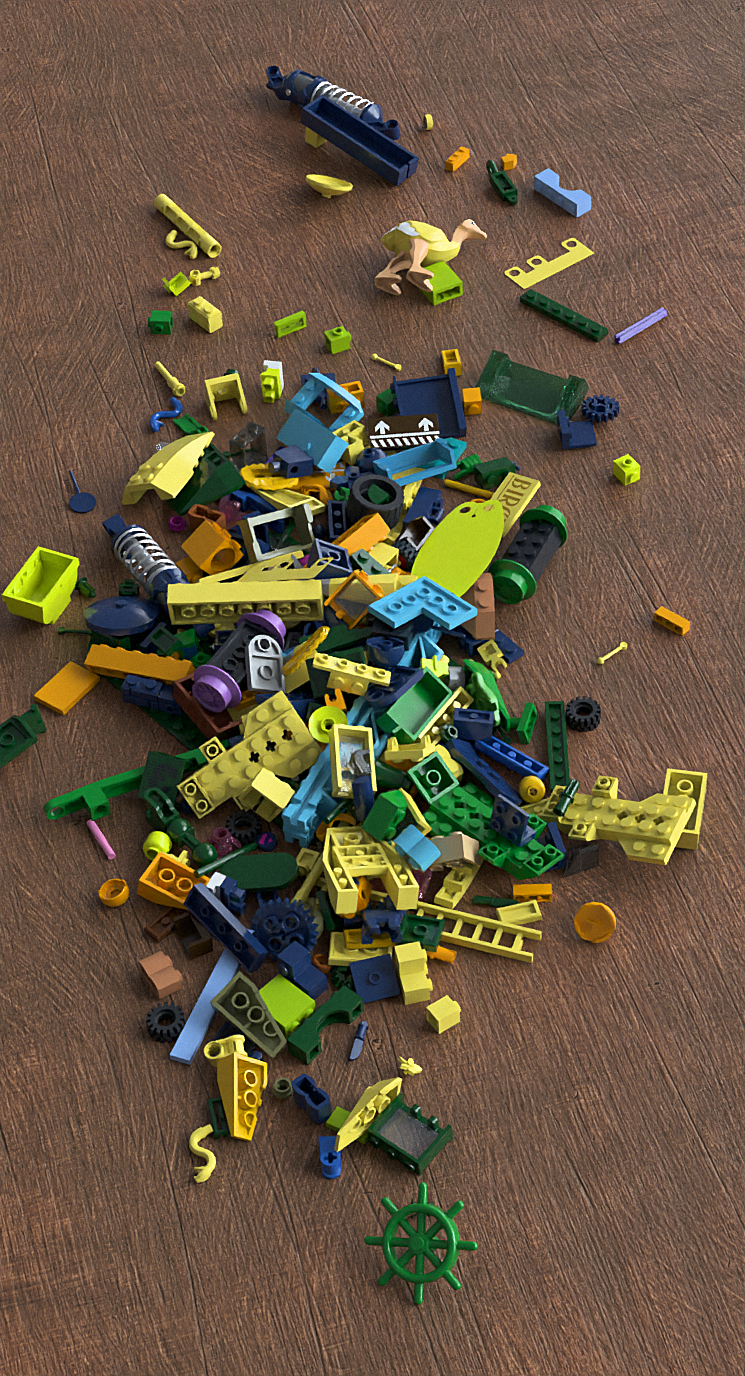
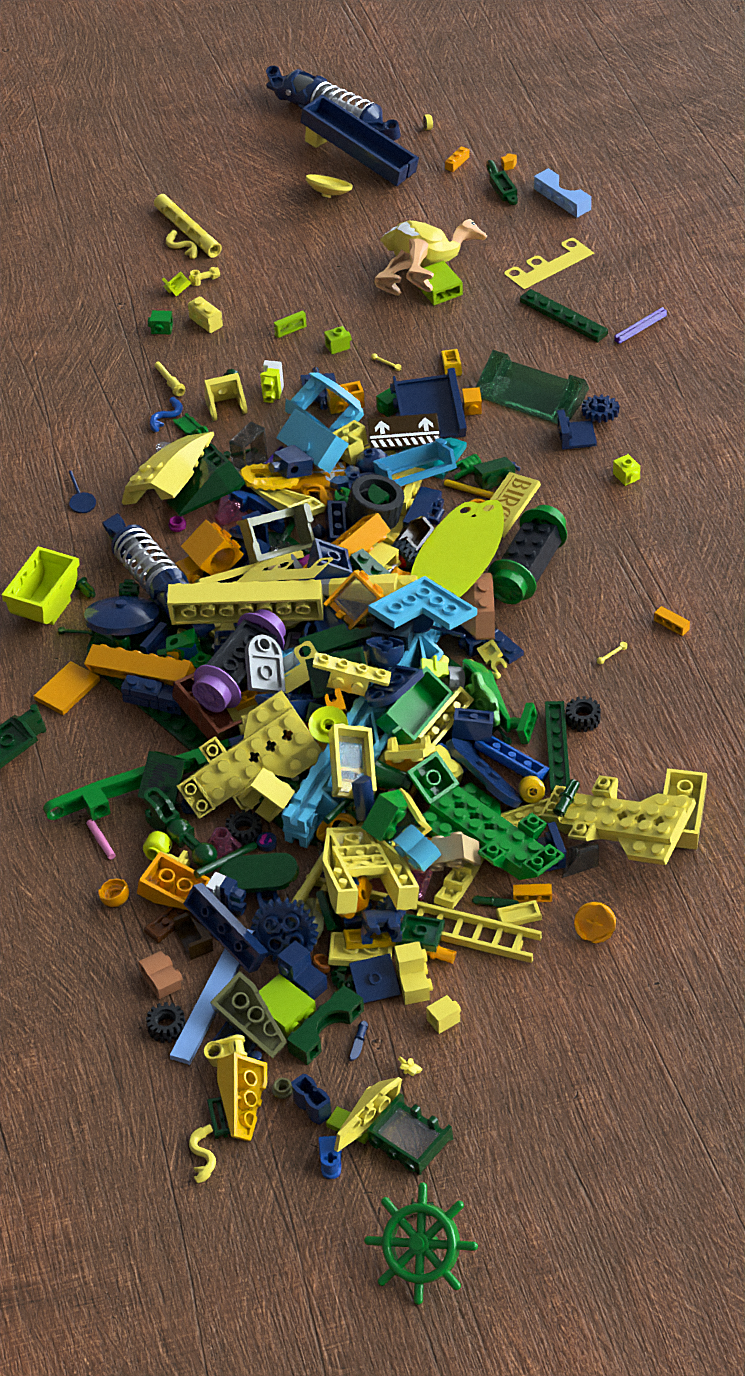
(165, 641): dark green tile -> none
(200, 513): dark orange brick -> none
(305, 651): yellow piece -> none
(306, 860): light yellow bracket -> none
(358, 765): clear smoke bracket -> none
(448, 732): dark green plate -> none
(511, 821): dark blue bracket -> none

